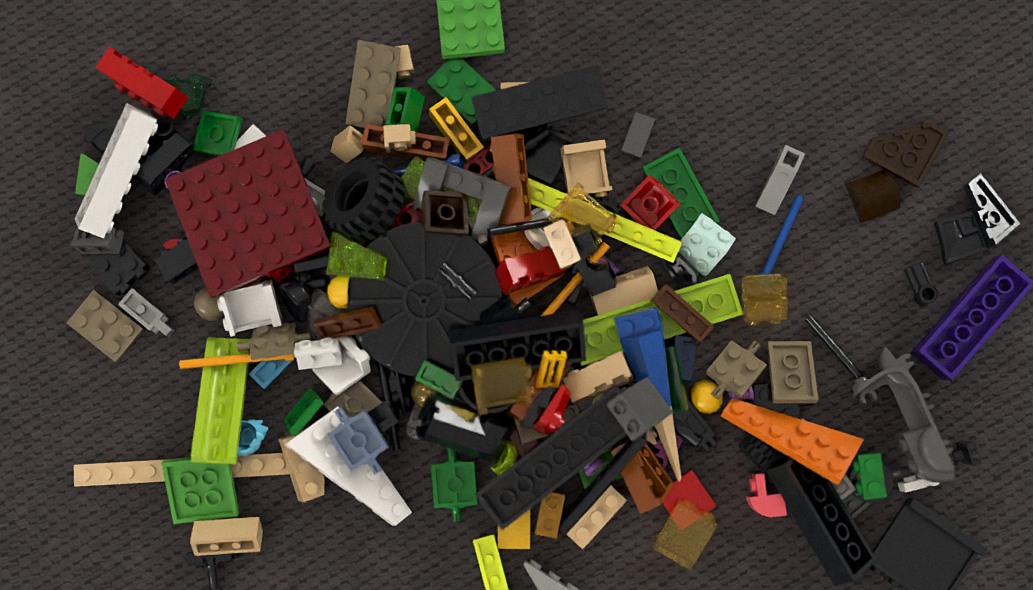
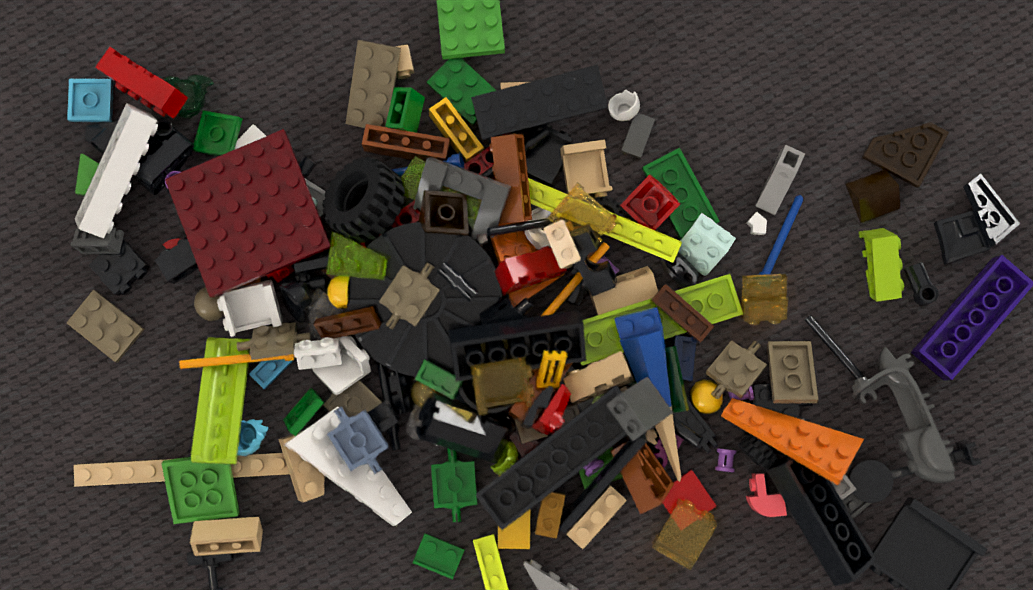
(90, 100): none -> medium azure plate
(145, 313): light grey hinge -> none
(347, 144): tan panel -> none
(398, 137): tan brick -> none
(409, 295): none -> dark tan plate
(438, 556): none -> green plate
(624, 106): none -> white hair
(721, 460): none -> medium lavender bush
(757, 224): none -> white piece
(870, 475): green brick -> none
(883, 264): none -> lime wedge
(913, 483): white plate -> none

